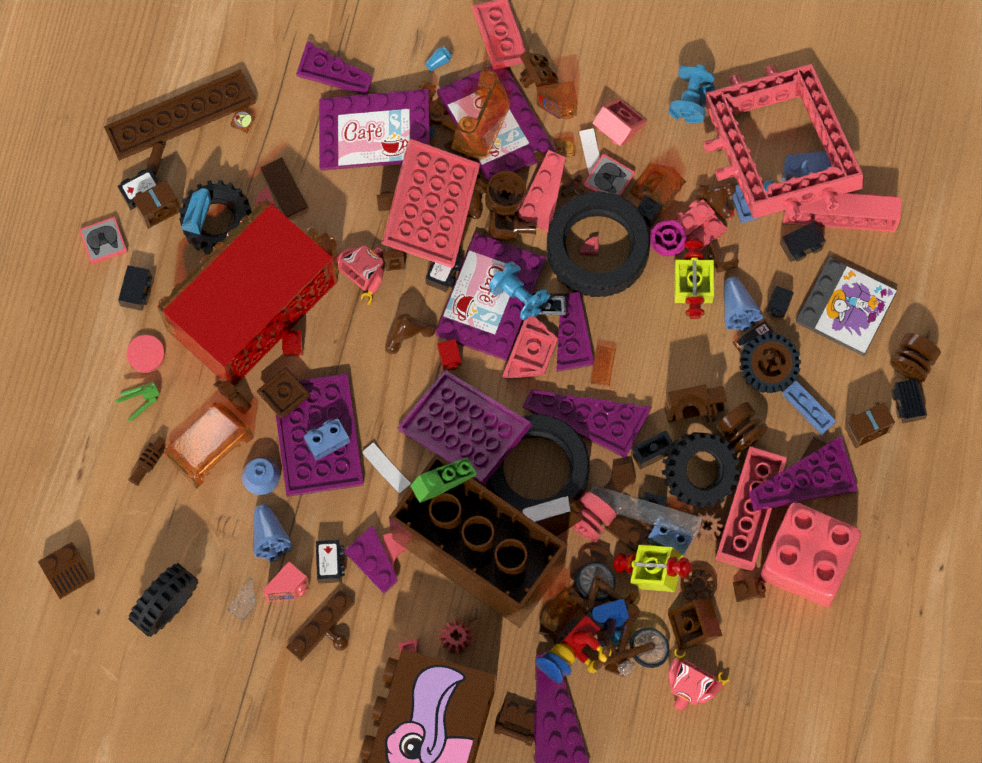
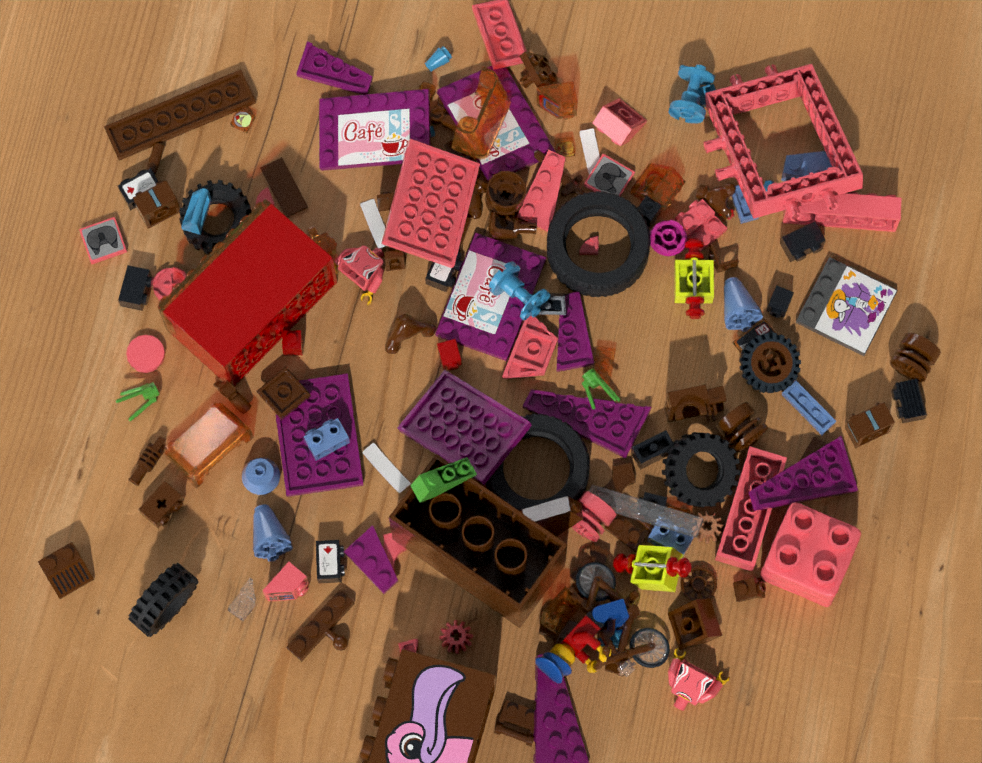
(166, 280): none -> coral tile
(166, 495): none -> reddish brown brick
(374, 221): none -> white sticker
(593, 379): none -> bright green plant

